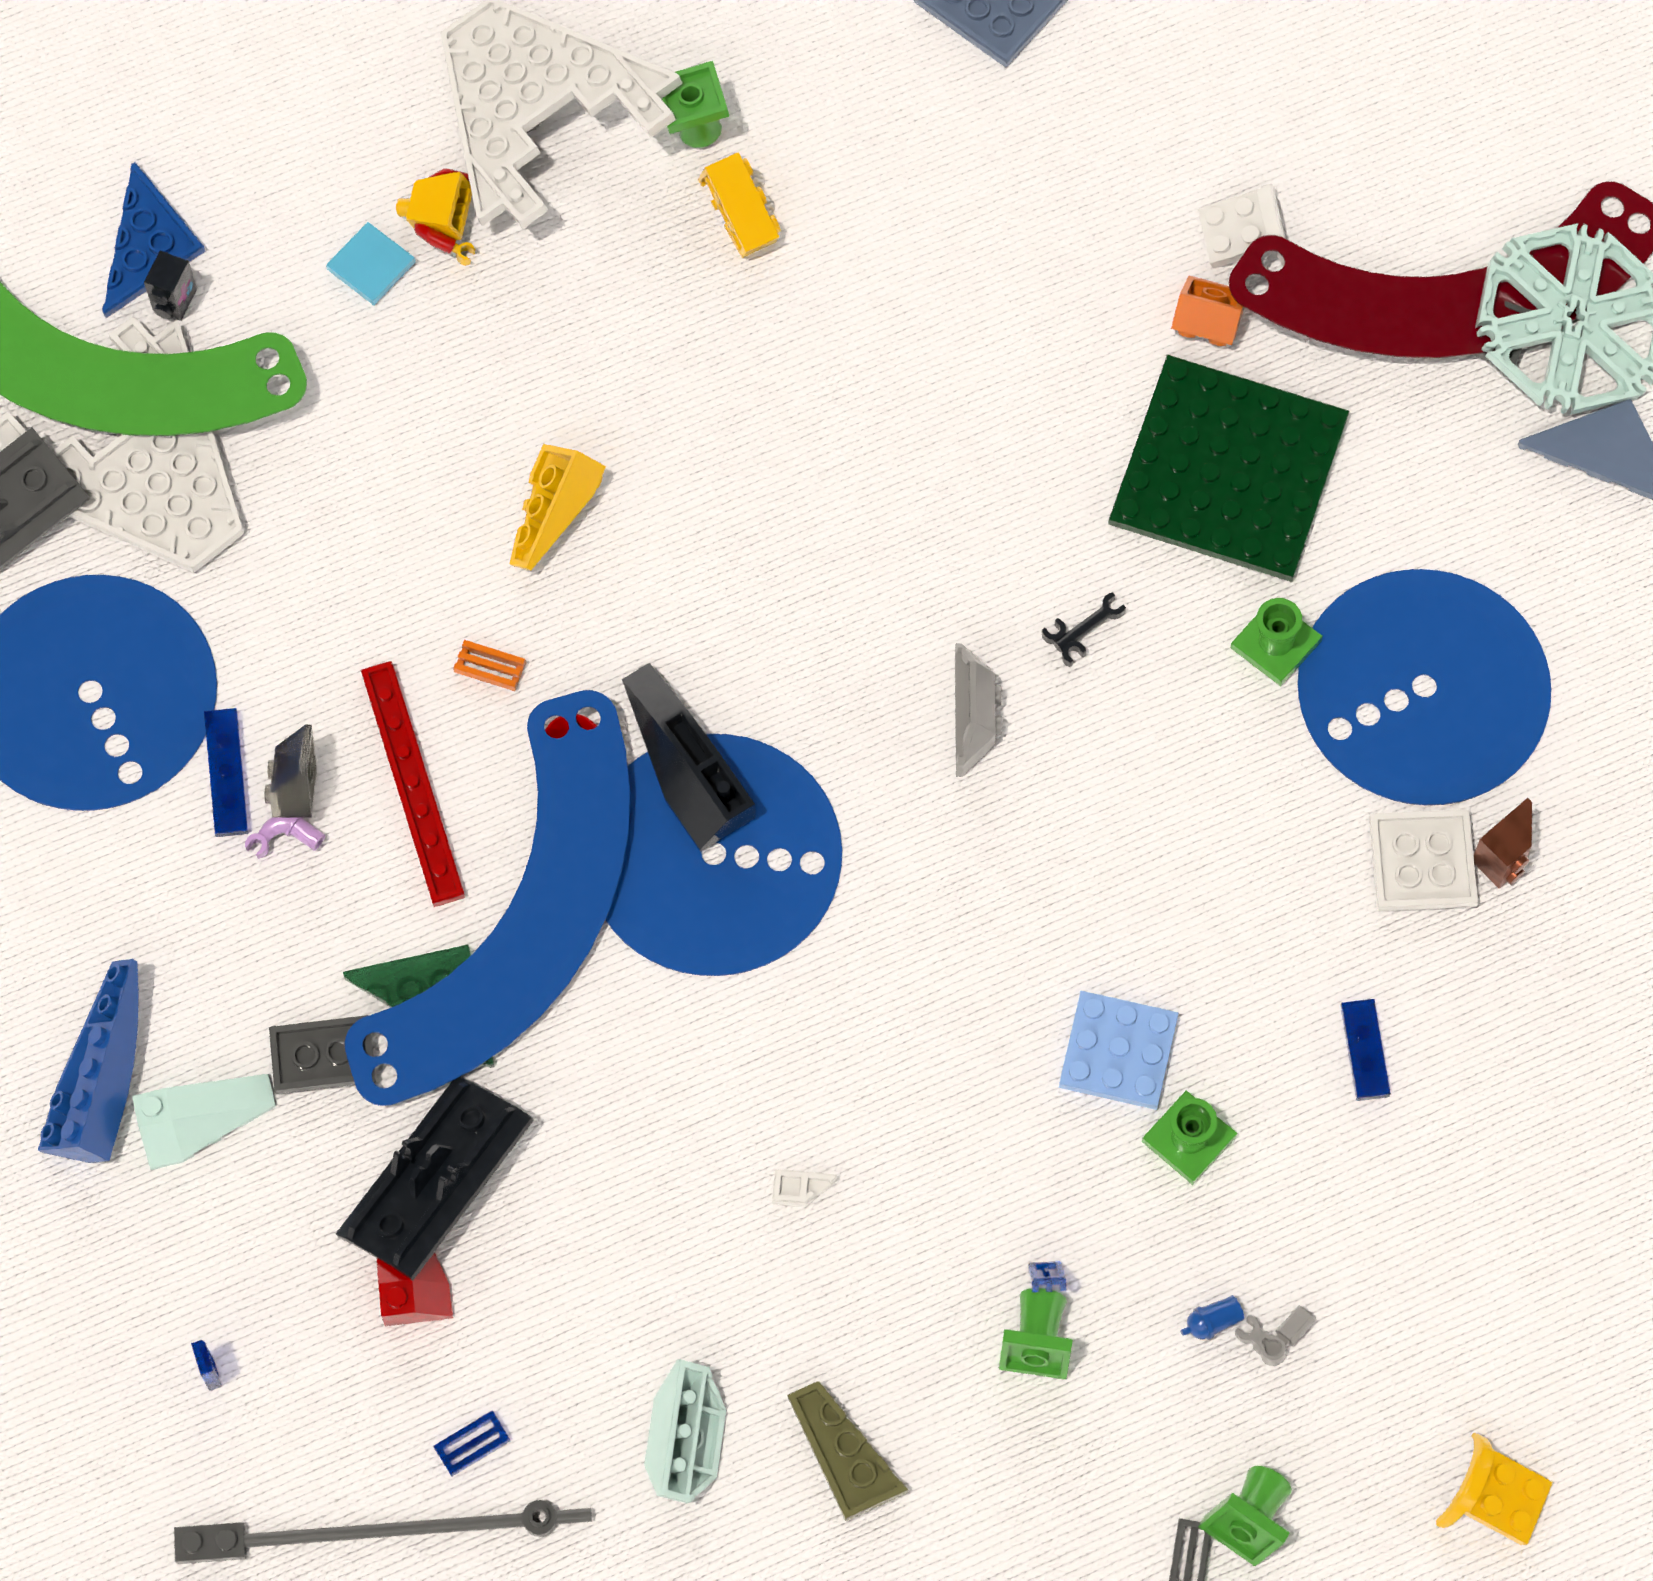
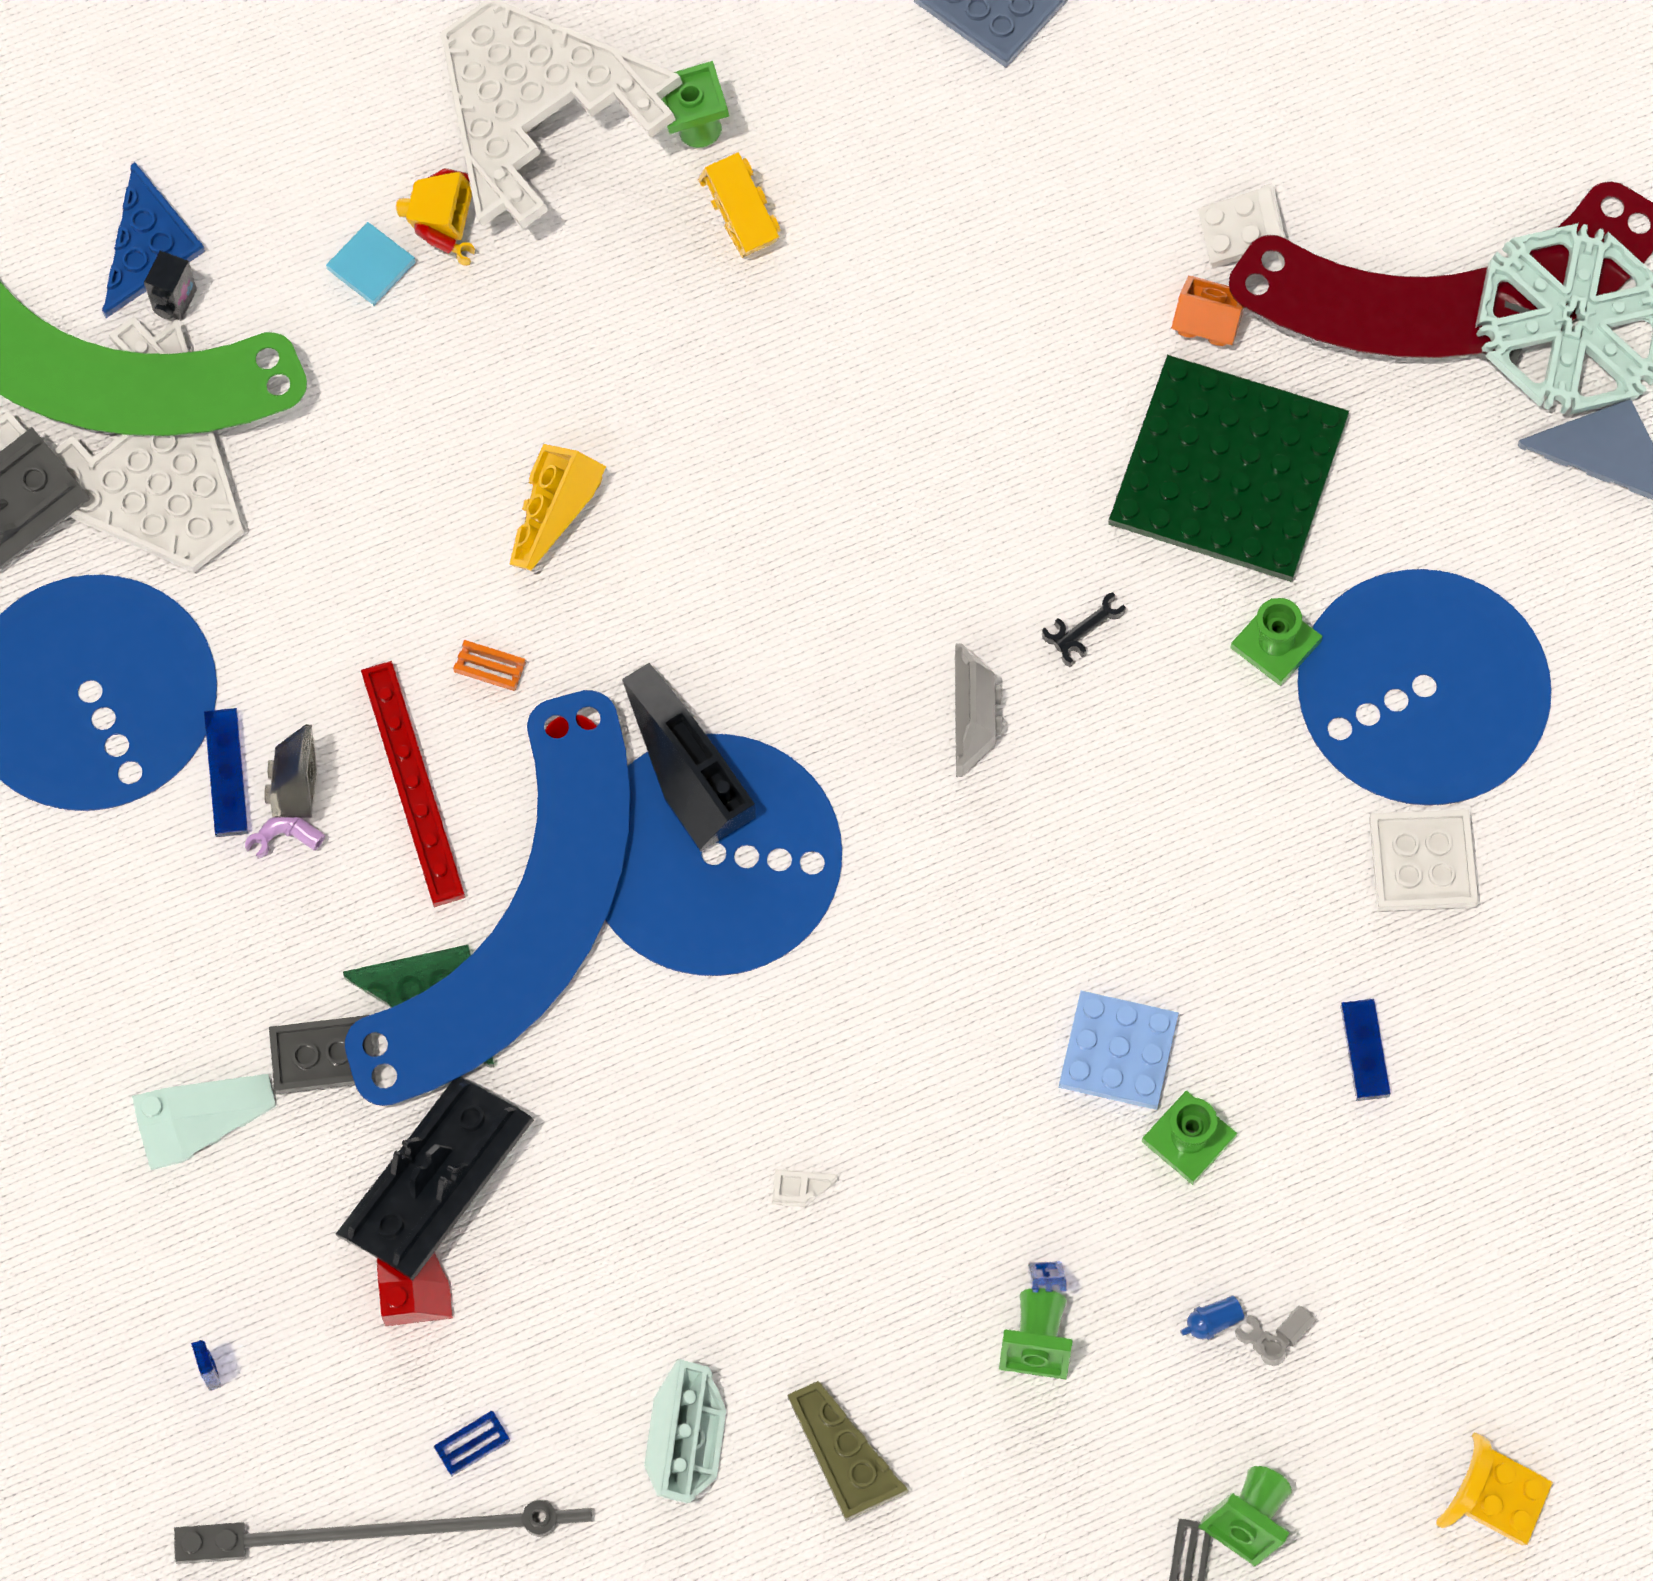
(98, 1074): blue wedge -> none
(1505, 847): copper slope -> none

